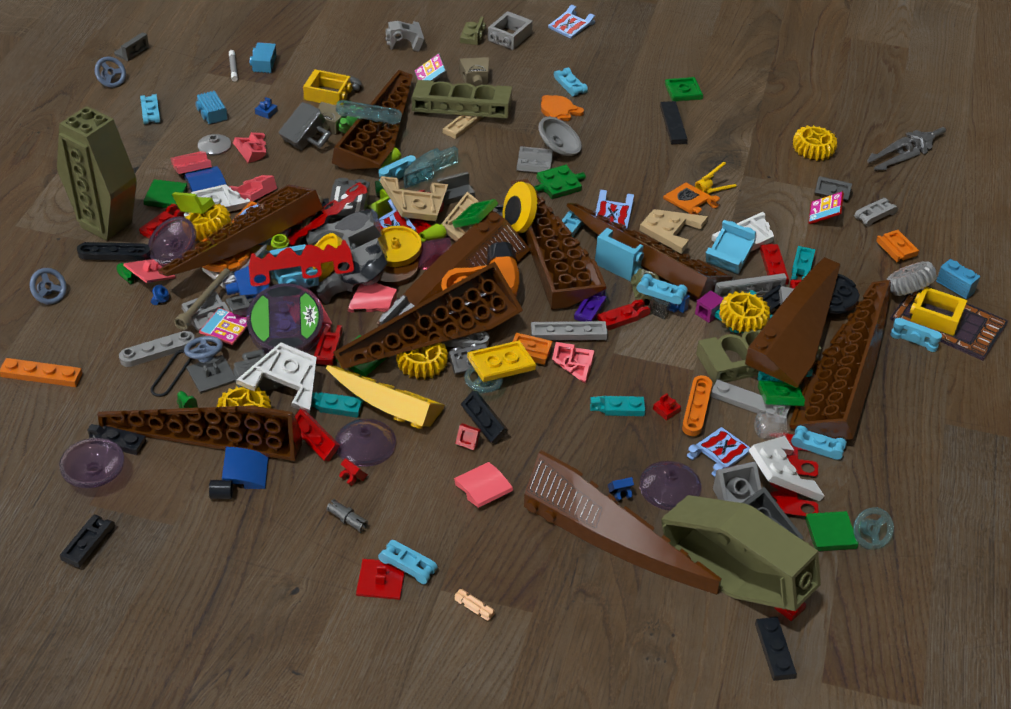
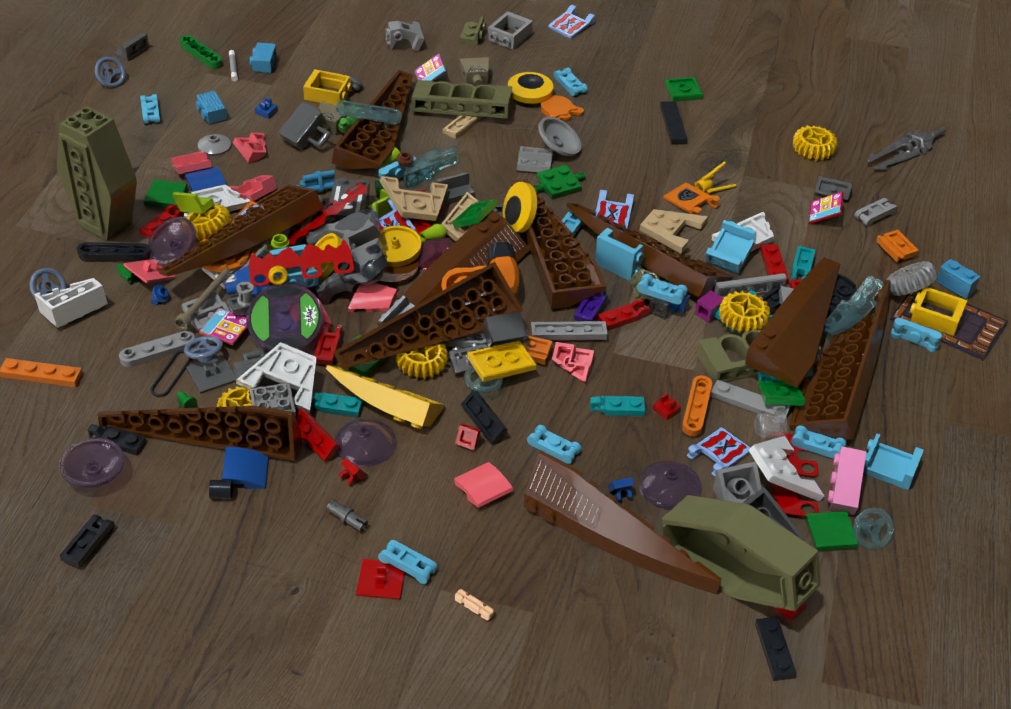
(71, 303): none -> white wedge
(203, 53): none -> green beam
(245, 292): none -> light grey bush
(273, 397): none -> light grey tile
(278, 280): none -> yellow plate
(319, 180): none -> dark azure piece
(405, 159): none -> copper plate
(504, 329): none -> dark grey piece
(531, 87): none -> yellow piece
(554, 444): none -> medium azure plate
(846, 480): none -> bright pink wedge
(859, 305): none -> clear light blue slope
(891, 464): none -> medium azure panel

